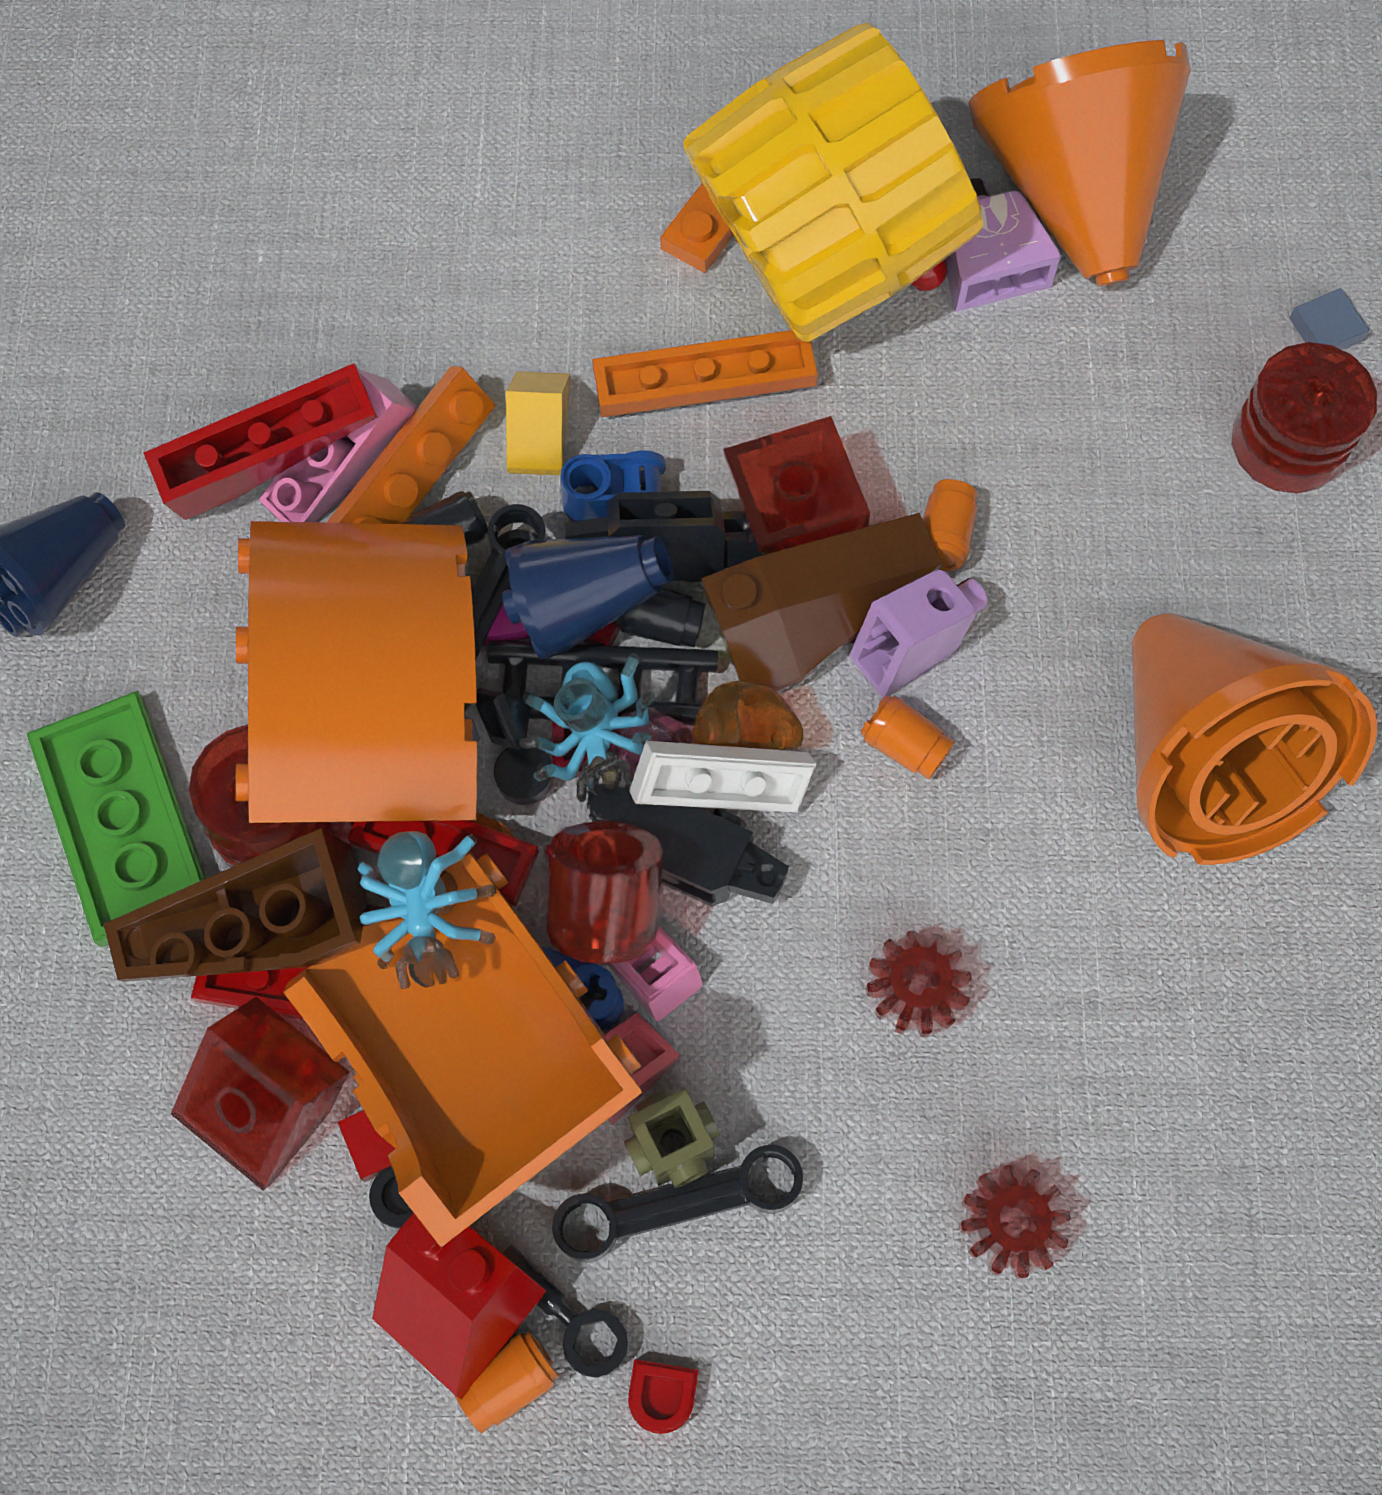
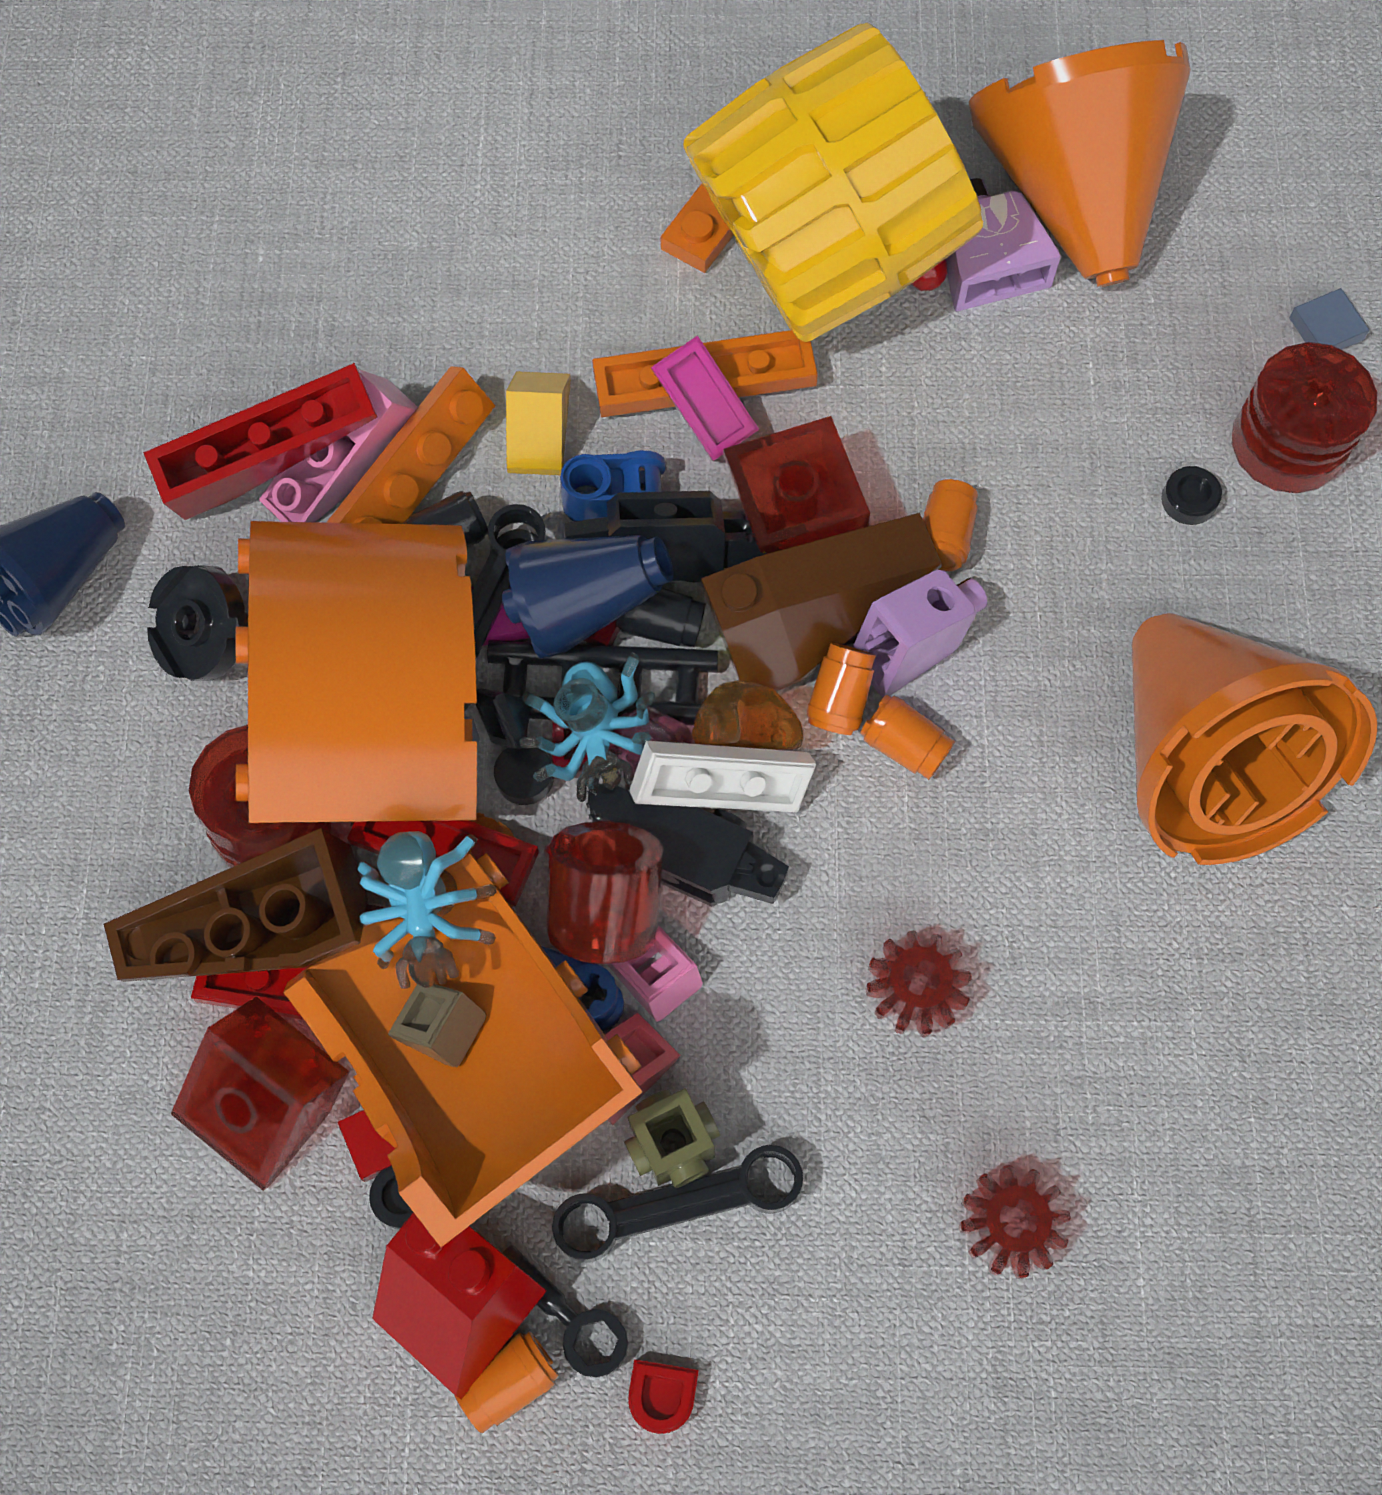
(115, 809): bright green tile -> none
(219, 608): none -> black plate
(438, 1023): none -> dark tan slope
(704, 398): none -> dark pink tile
(841, 689): none -> orange piece
(1191, 495): none -> black tile

